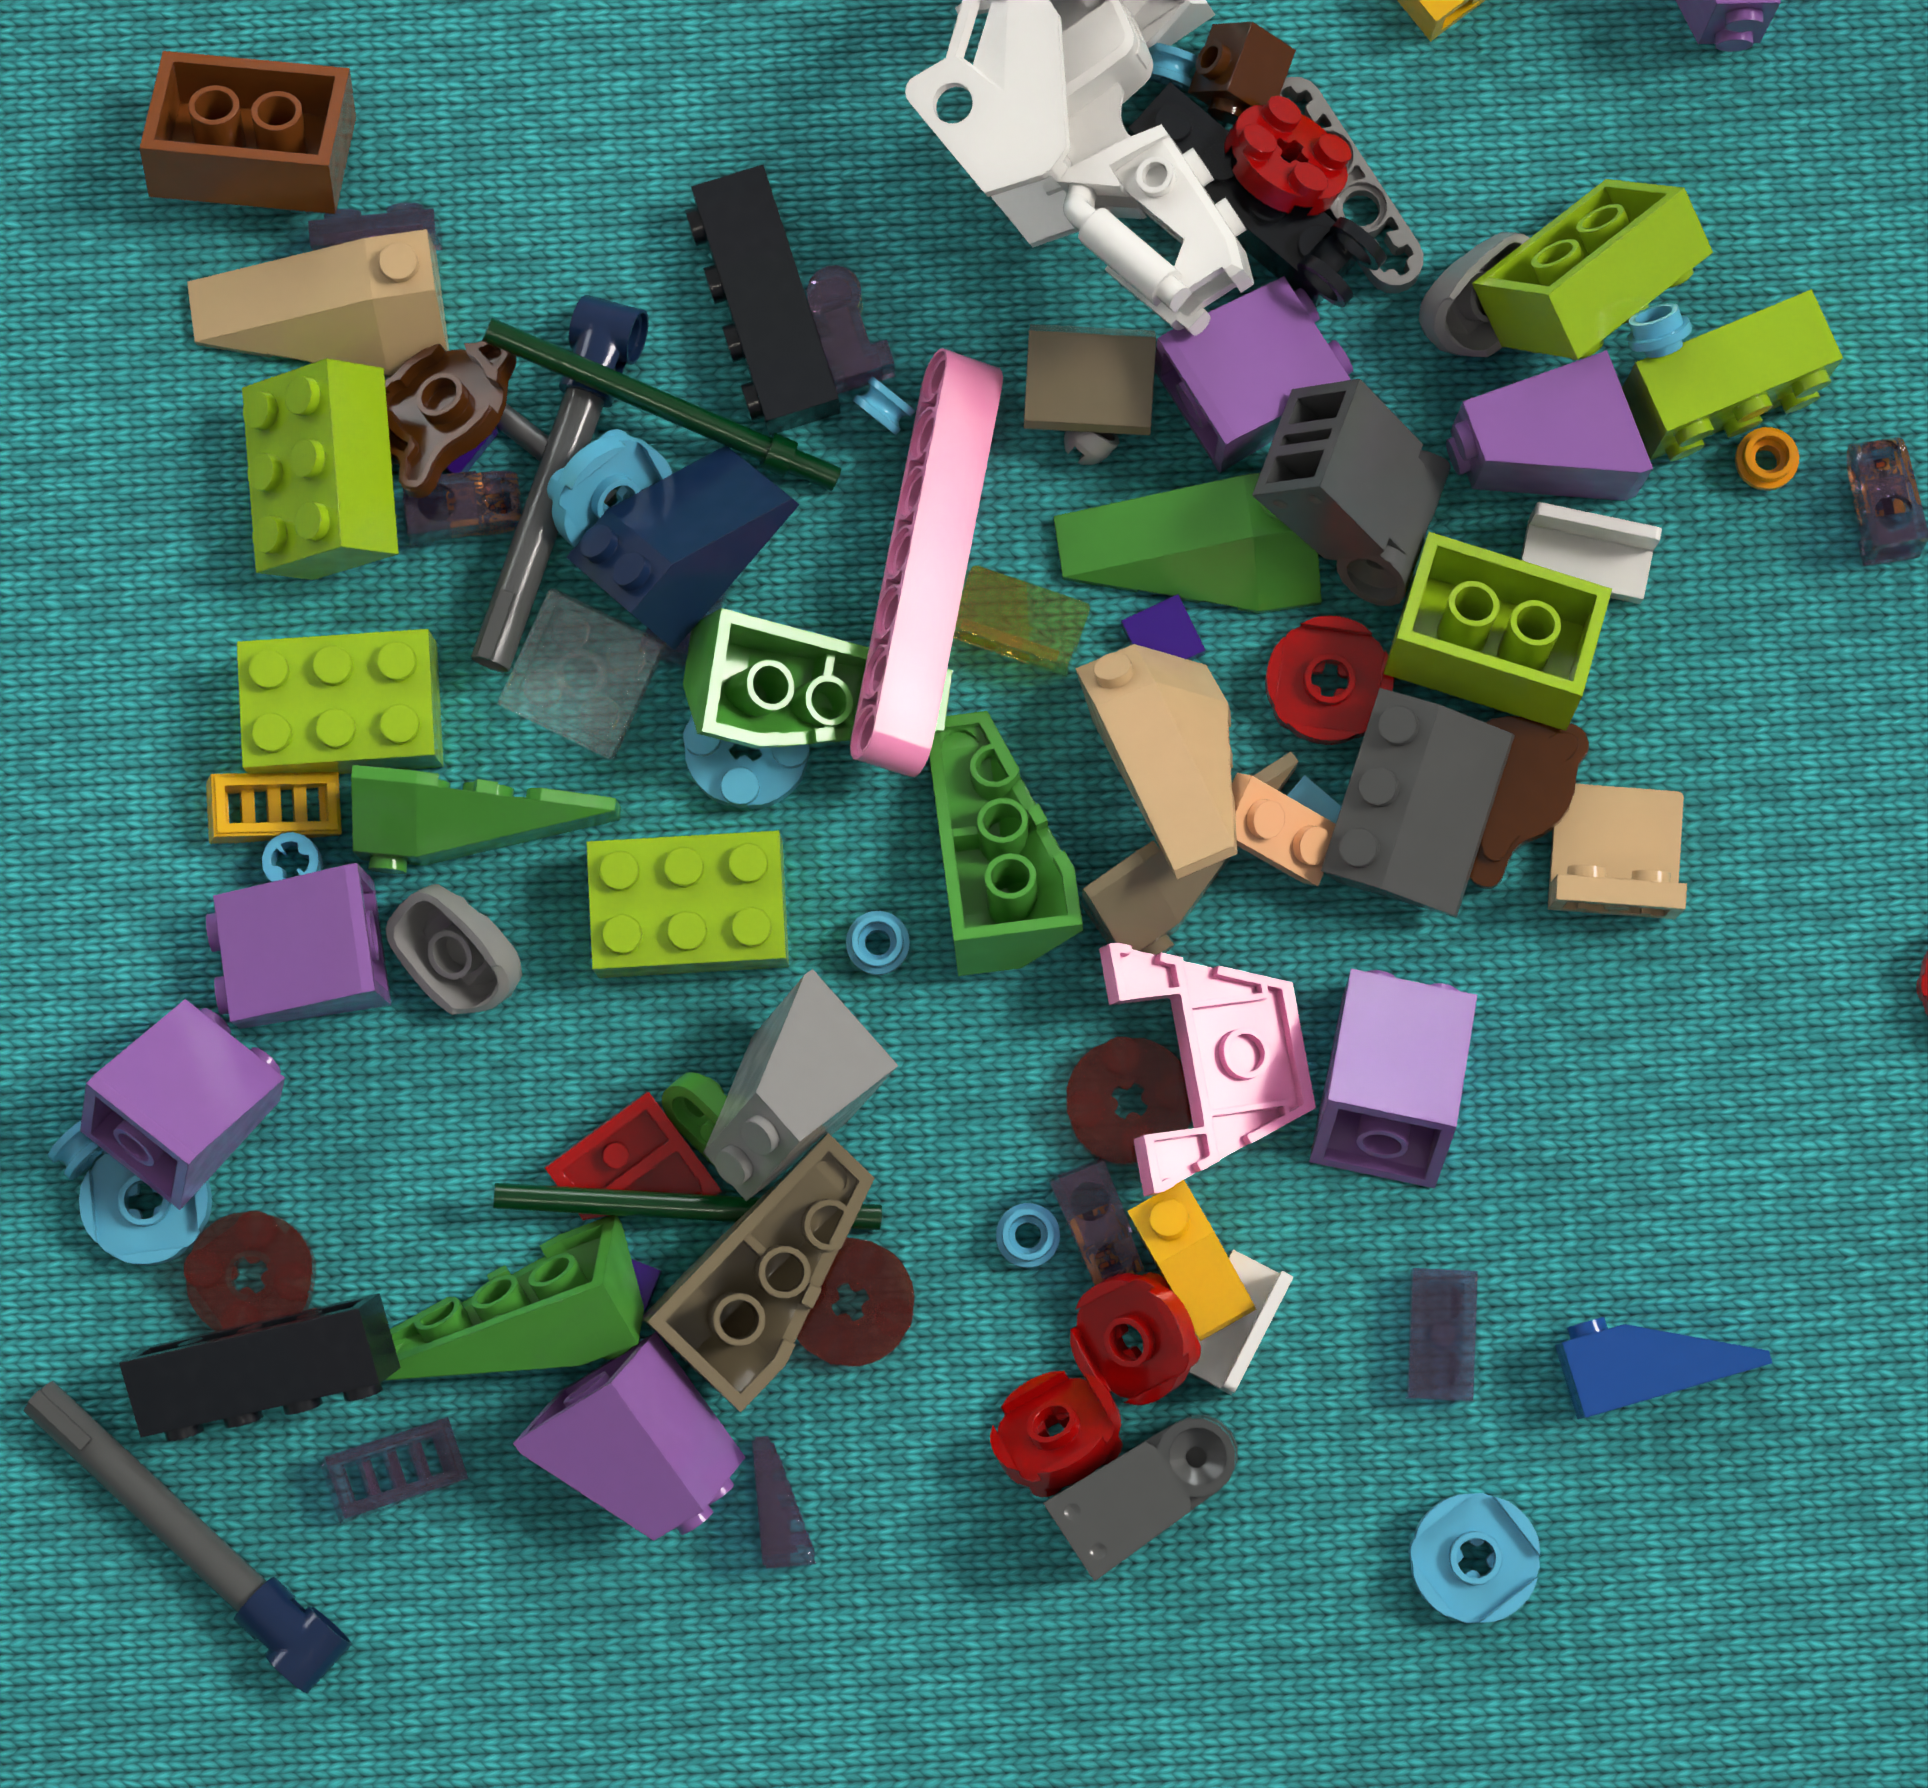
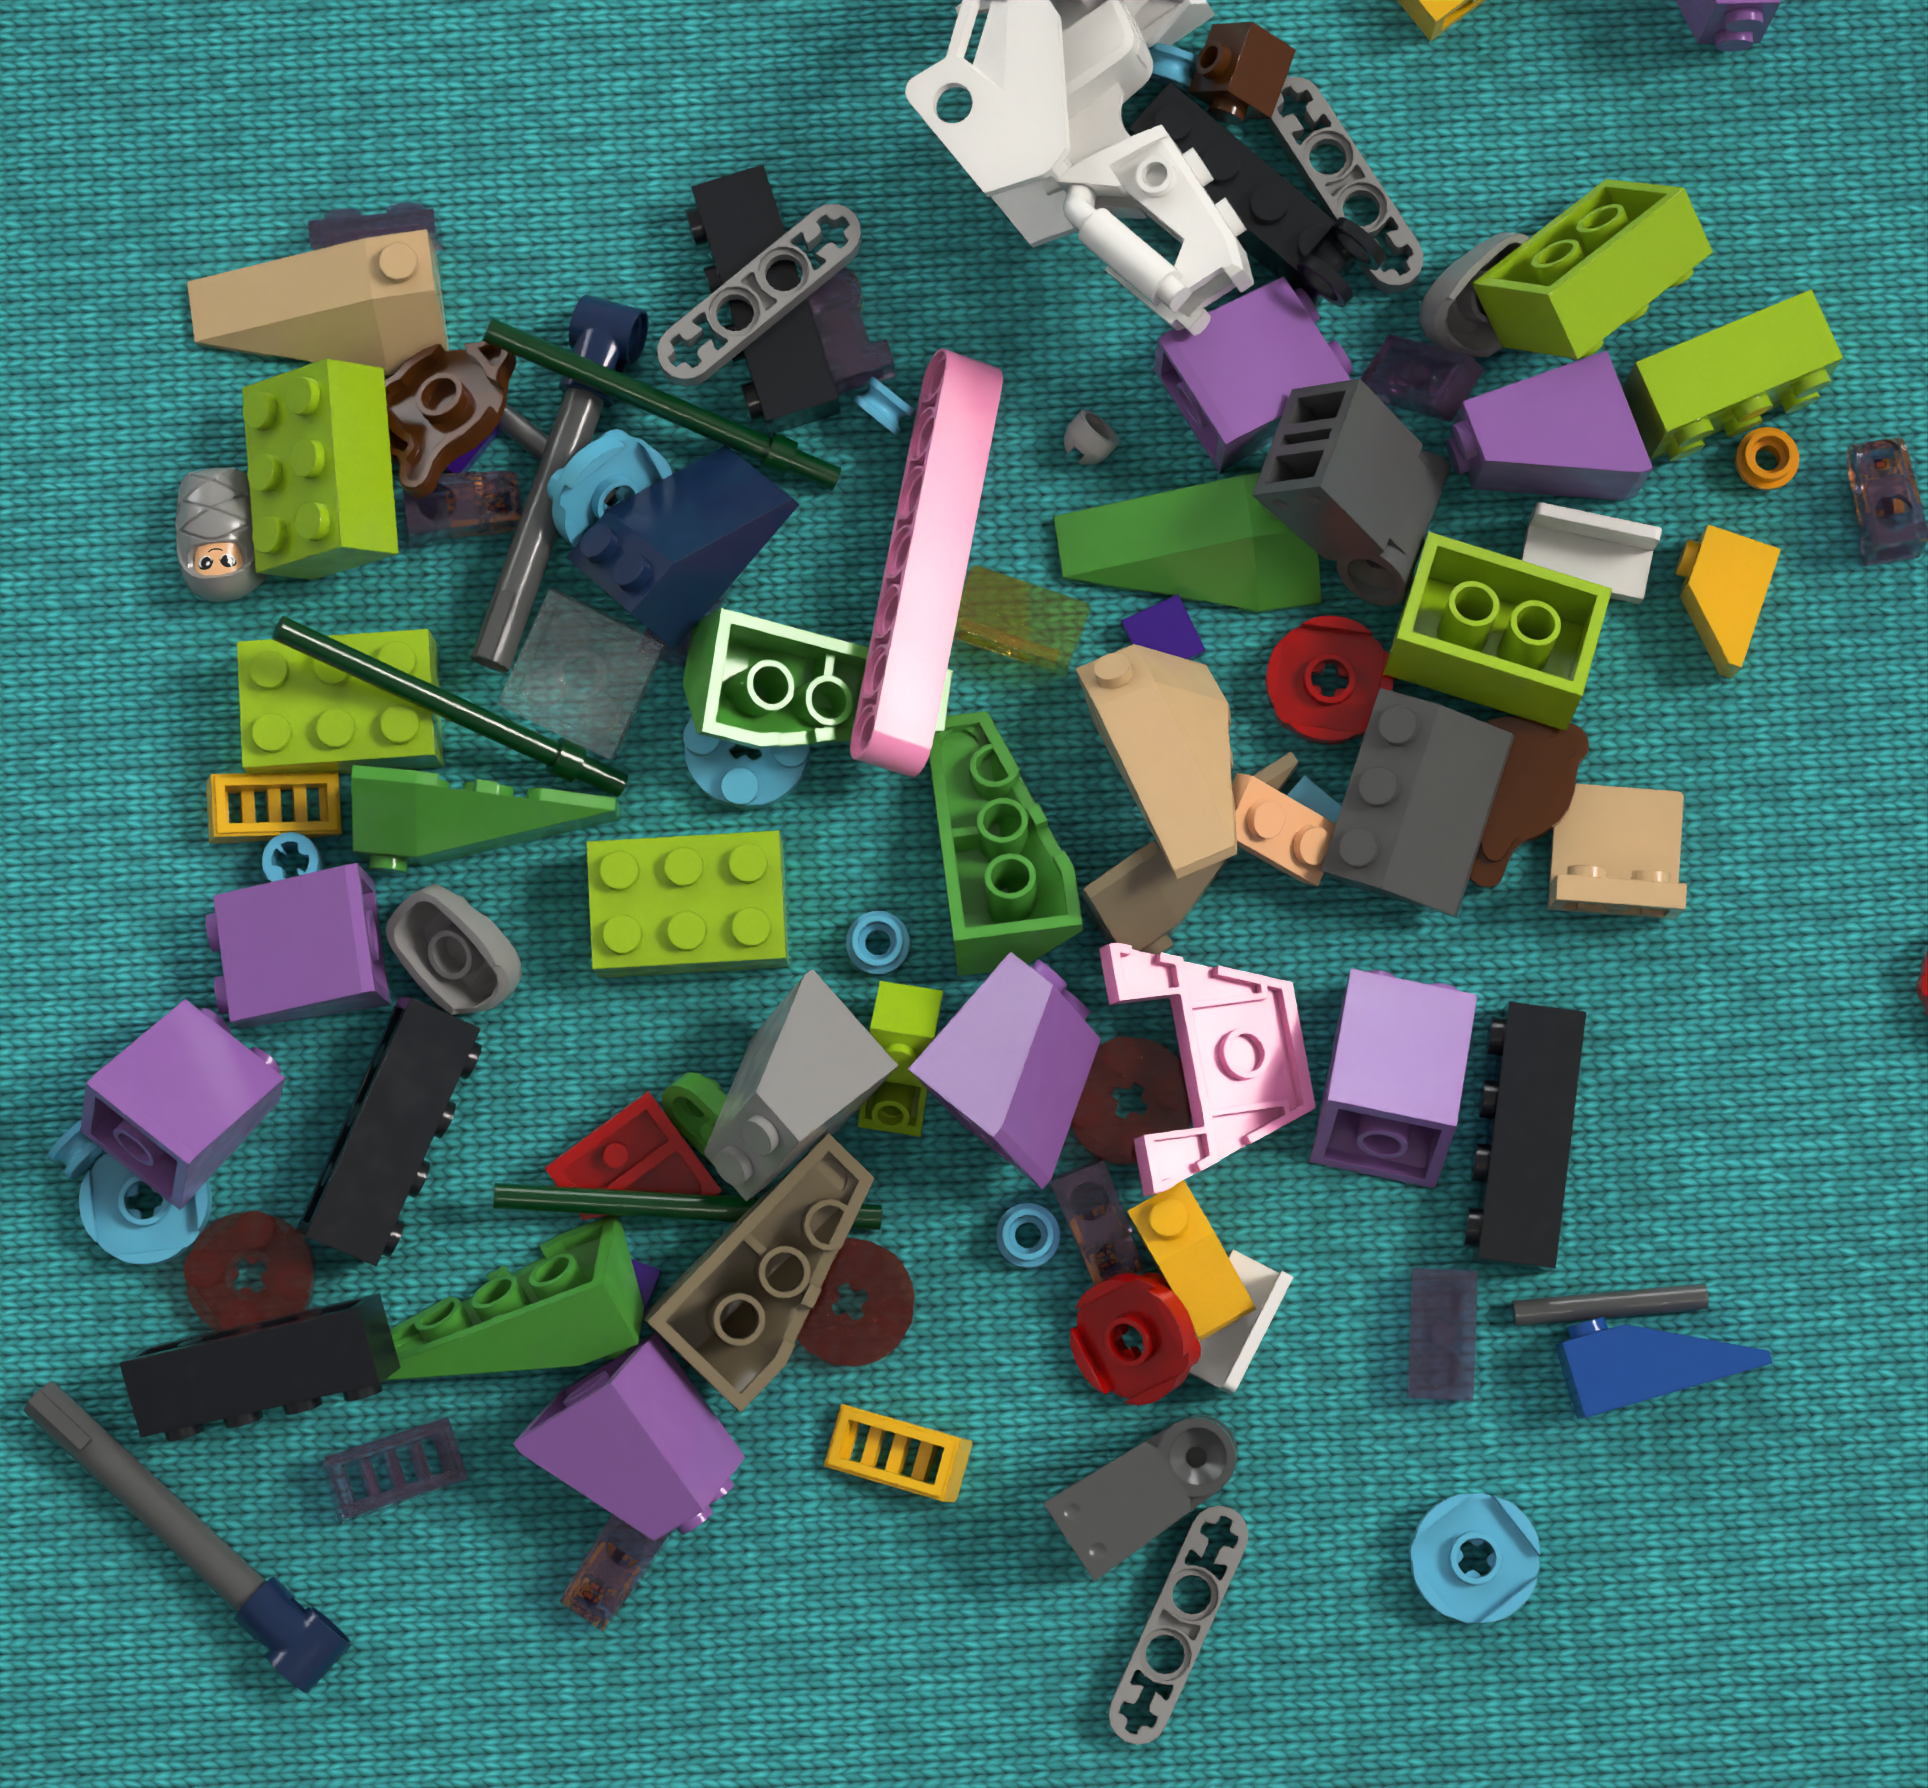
(216, 535): none -> light grey piece
(248, 132): dark orange brick -> none
(390, 1130): none -> black brick
(561, 758): none -> dark green bar
(611, 1572): none -> clear purple leg
(752, 287): none -> light grey beam
(781, 1525): clear purple slope -> none
(904, 1026): none -> lime slope
(951, 1466): none -> yellow slope
(1014, 1064): none -> medium lavender slope
(1086, 1443): red plate -> none
(1090, 379): dark tan slope -> none
(1185, 1627): none -> light grey beam
(1279, 130): red plate -> none
(1421, 377): none -> plate
(1527, 1136): none -> black brick
(1609, 1304): none -> dark grey bar
(1658, 330): medium azure plate -> none
(1725, 591): none -> yellow slope

